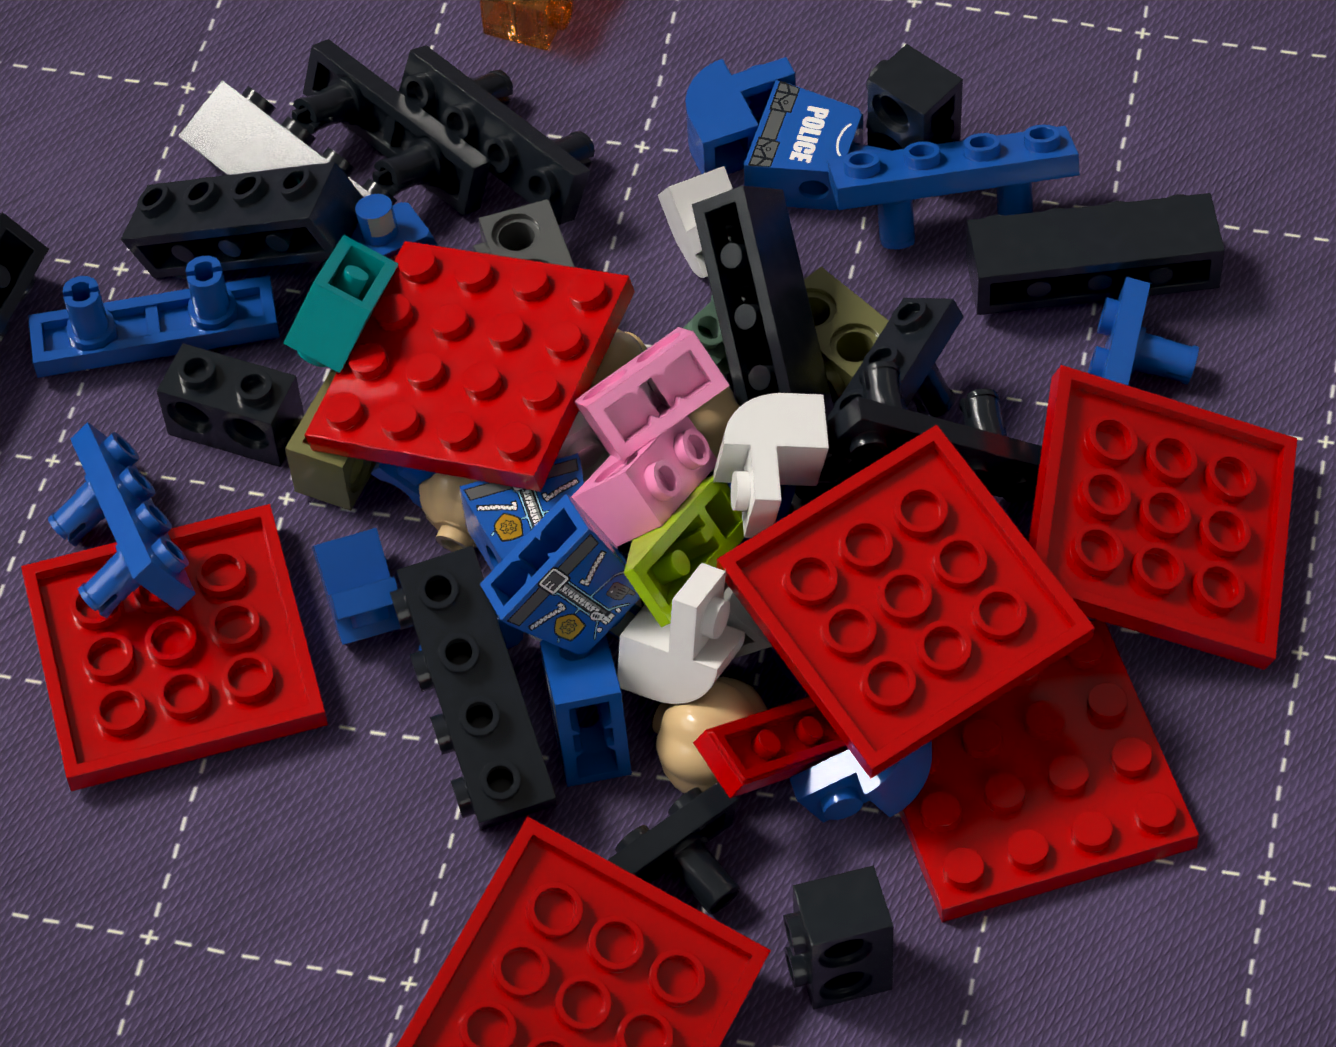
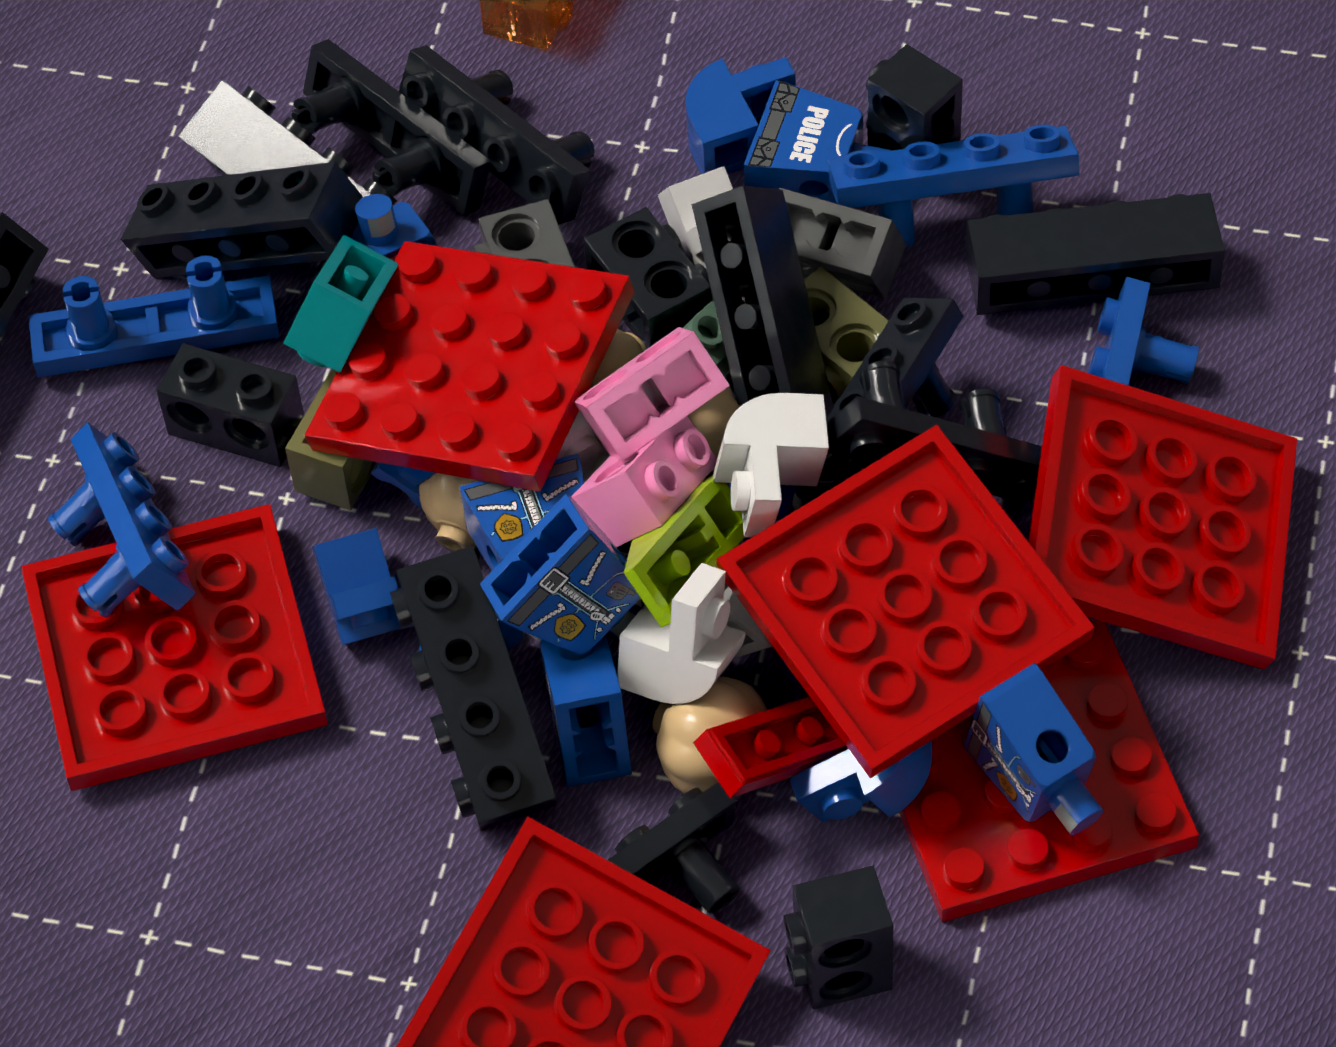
(664, 279): none -> black brick
(846, 242): none -> dark grey brick
(1034, 750): none -> blue torso

